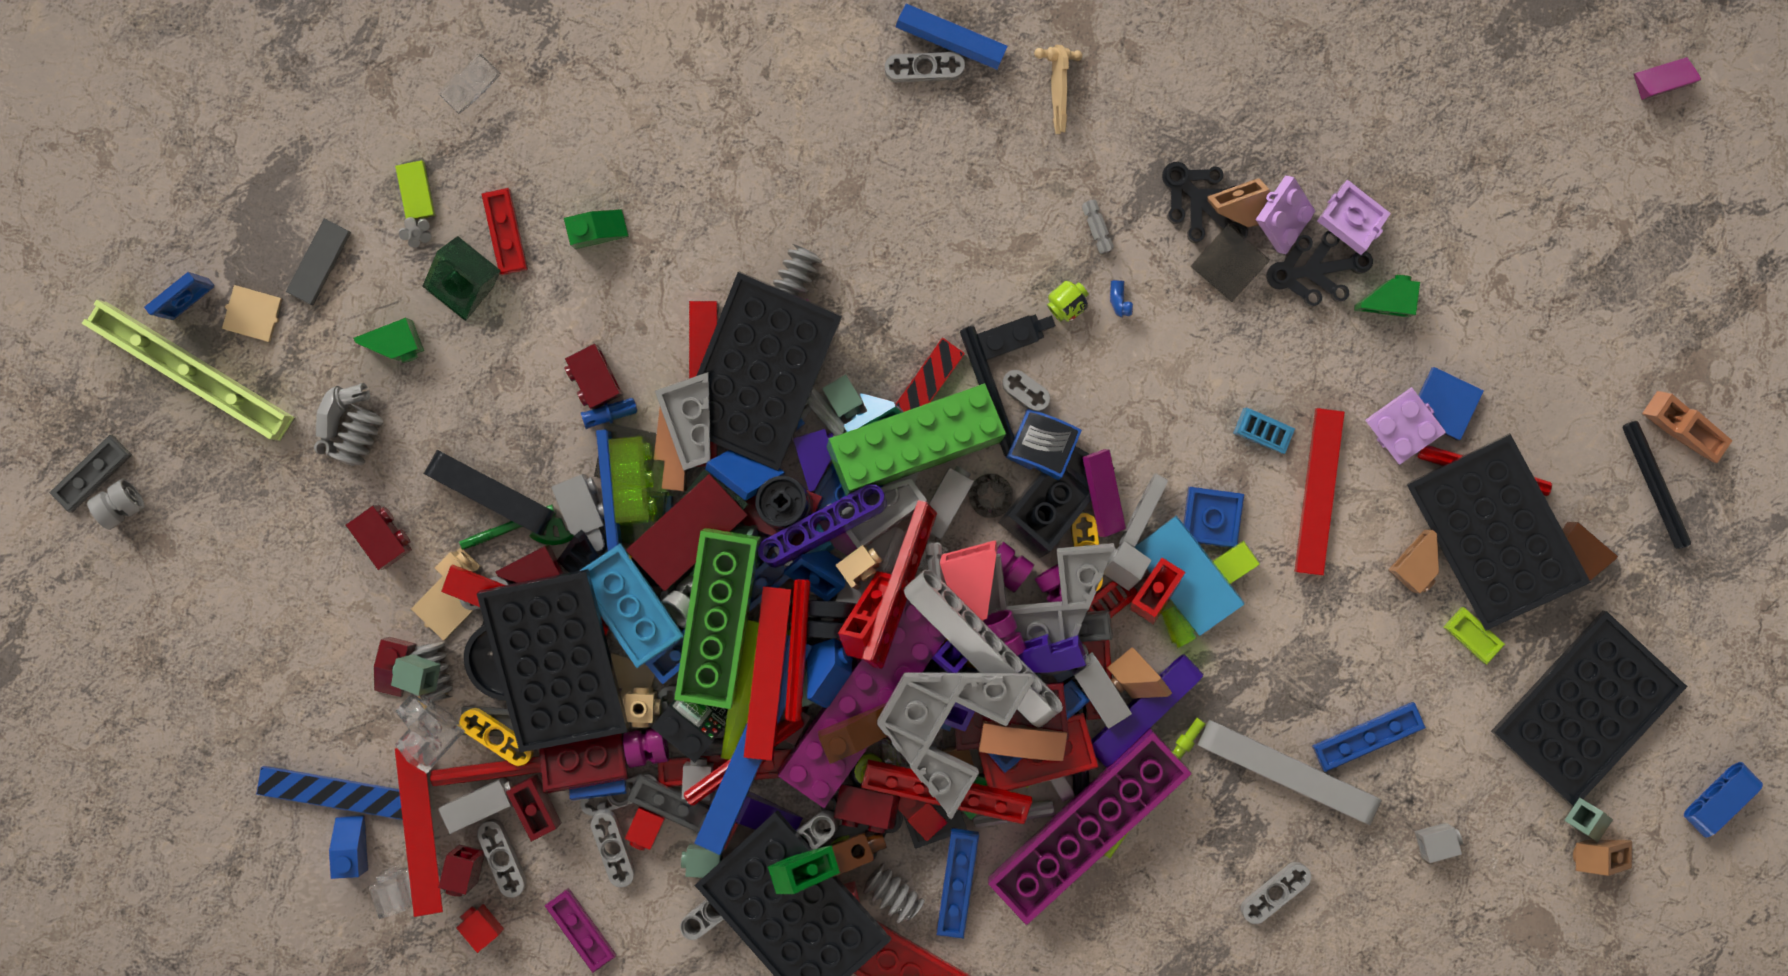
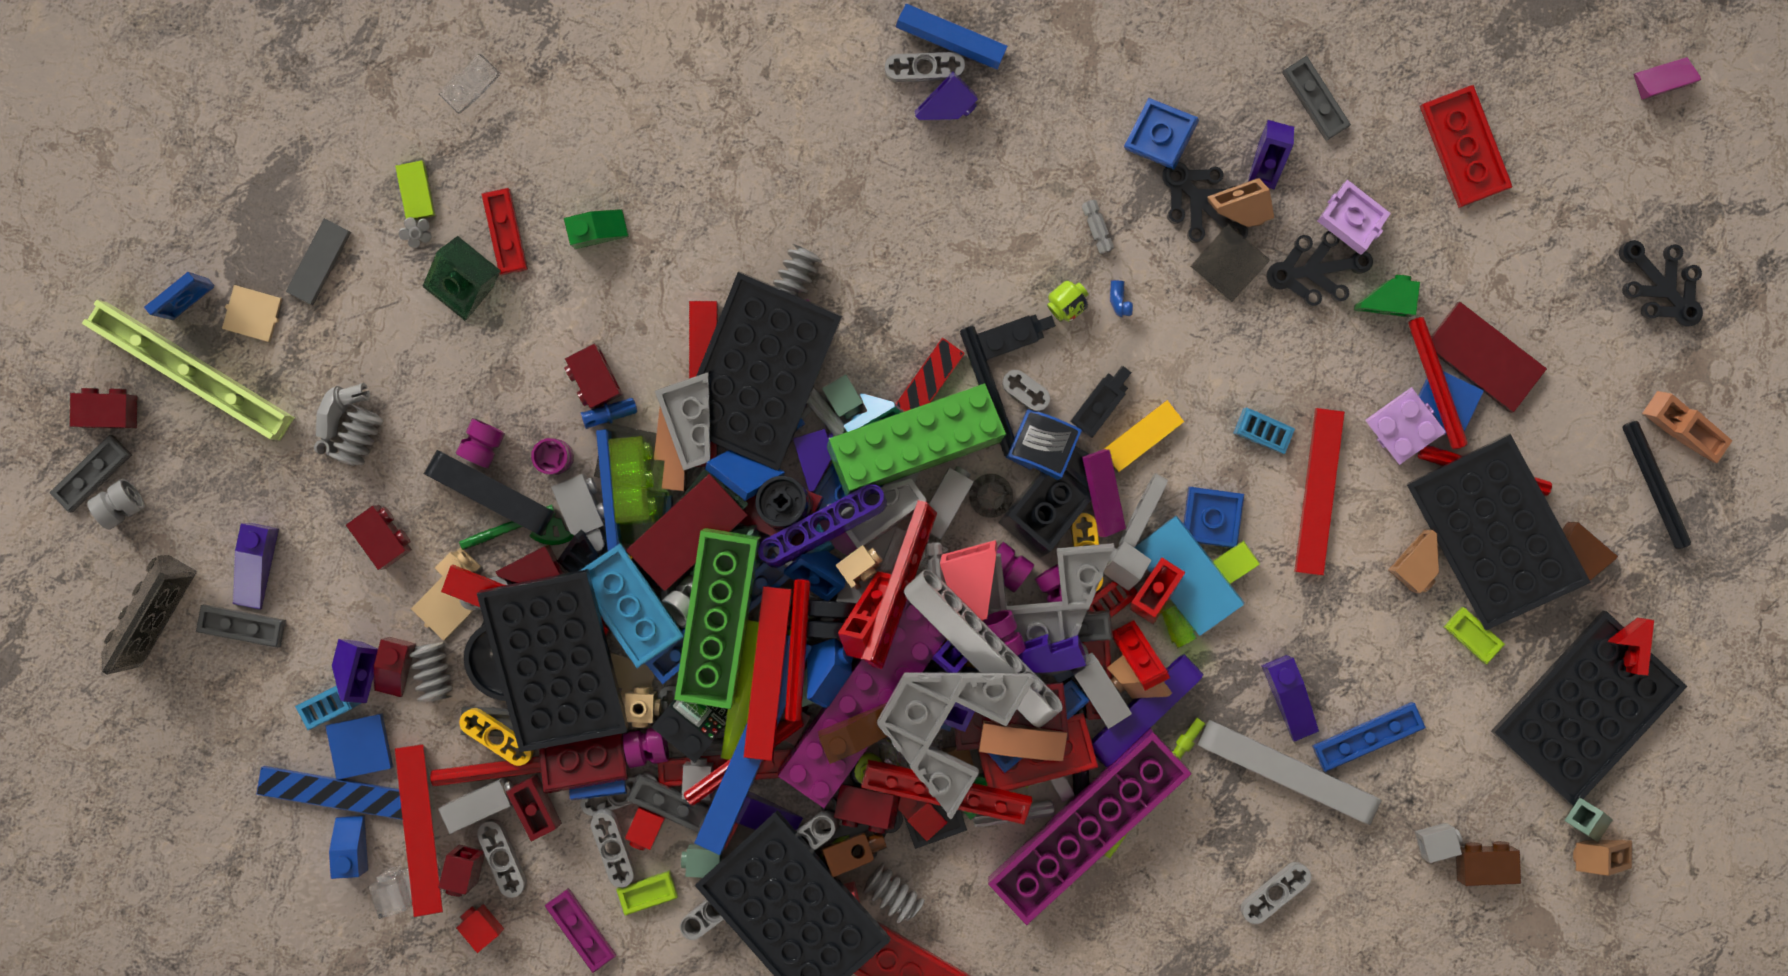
(103, 410): none -> dark red brick
(146, 614): none -> clear smoke slope
(240, 625): none -> dark grey tile
(253, 563): none -> slope
(307, 715): none -> dark azure slope
(354, 670): none -> dark purple slope
(359, 746): none -> blue tile
(394, 340): green slope -> none
(415, 674): sand green brick -> none
(429, 731): clear brick -> none
(480, 443): none -> magenta wheel
(552, 456): none -> magenta wheel
(647, 893): none -> lime tile
(803, 870): green slope -> none
(948, 101): none -> dark purple slope
(957, 883): blue tile -> none
(1060, 63): tan piece -> none
(1101, 402): none -> black hinge
(1140, 655): none -> red tile
(1143, 435): none -> yellow tile
(1161, 133): none -> blue tile
(1272, 153): none -> dark purple slope
(1285, 215): lavender plate -> none
(1291, 696): none -> dark purple slope
(1316, 98): none -> dark grey tile
(1438, 383): none -> red axle
(1466, 146): none -> red tile
(1486, 357): none -> dark red tile
(1488, 864): none -> reddish brown brick
(1639, 638): none -> red slope
(1664, 286): none -> black plant
(1723, 799): blue beam -> none

